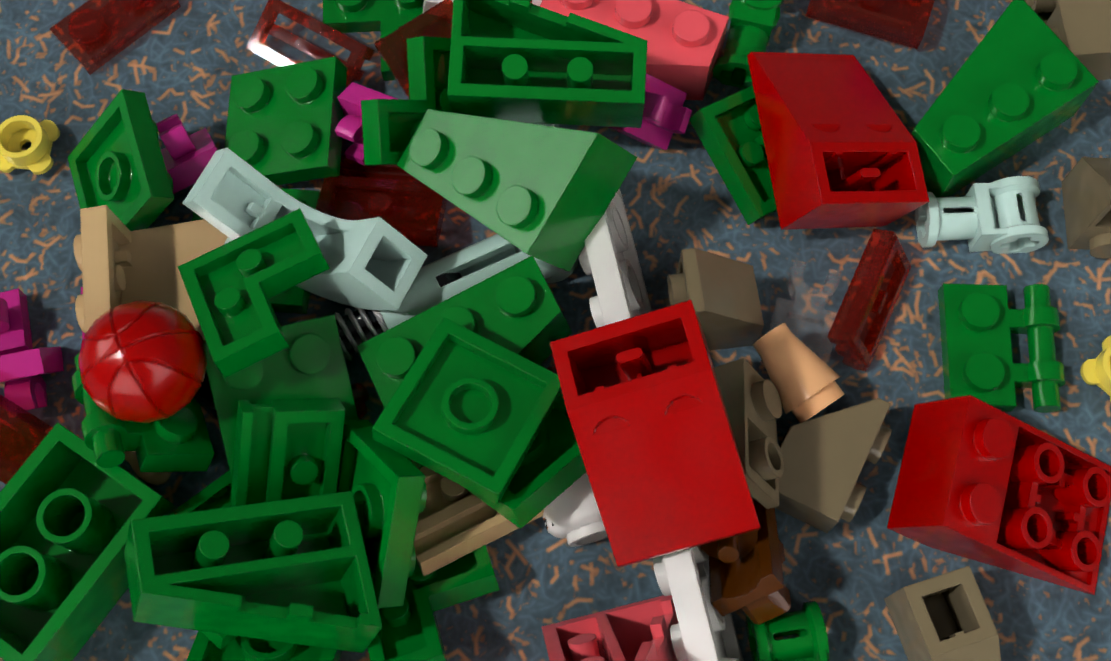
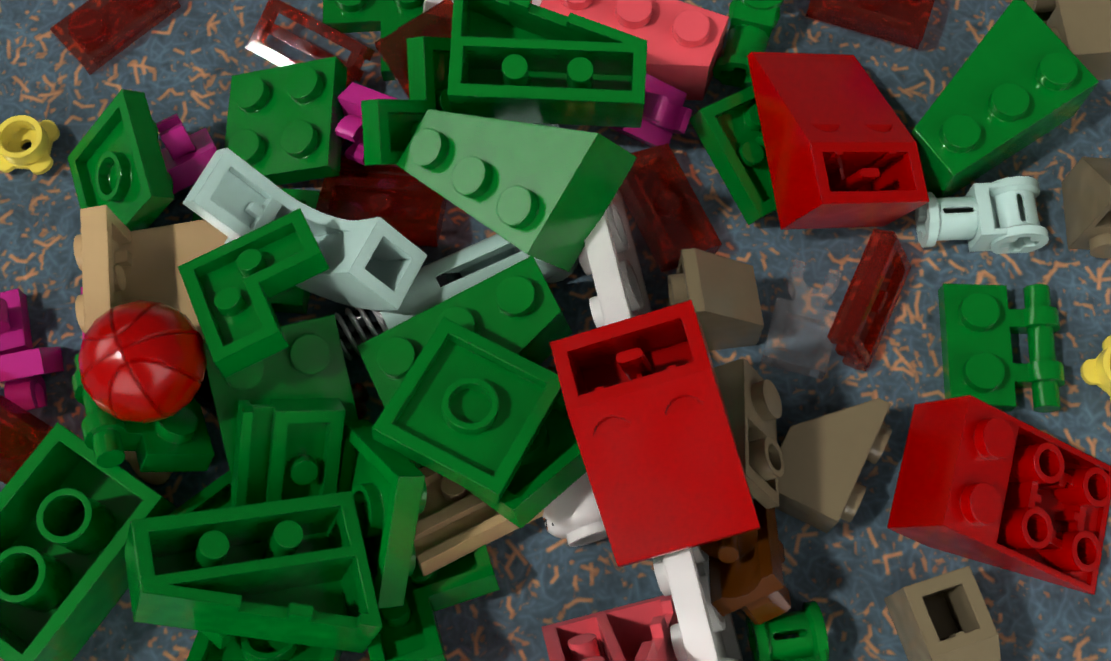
(666, 207): none -> clear red plate
(798, 374): light nougat cone -> none

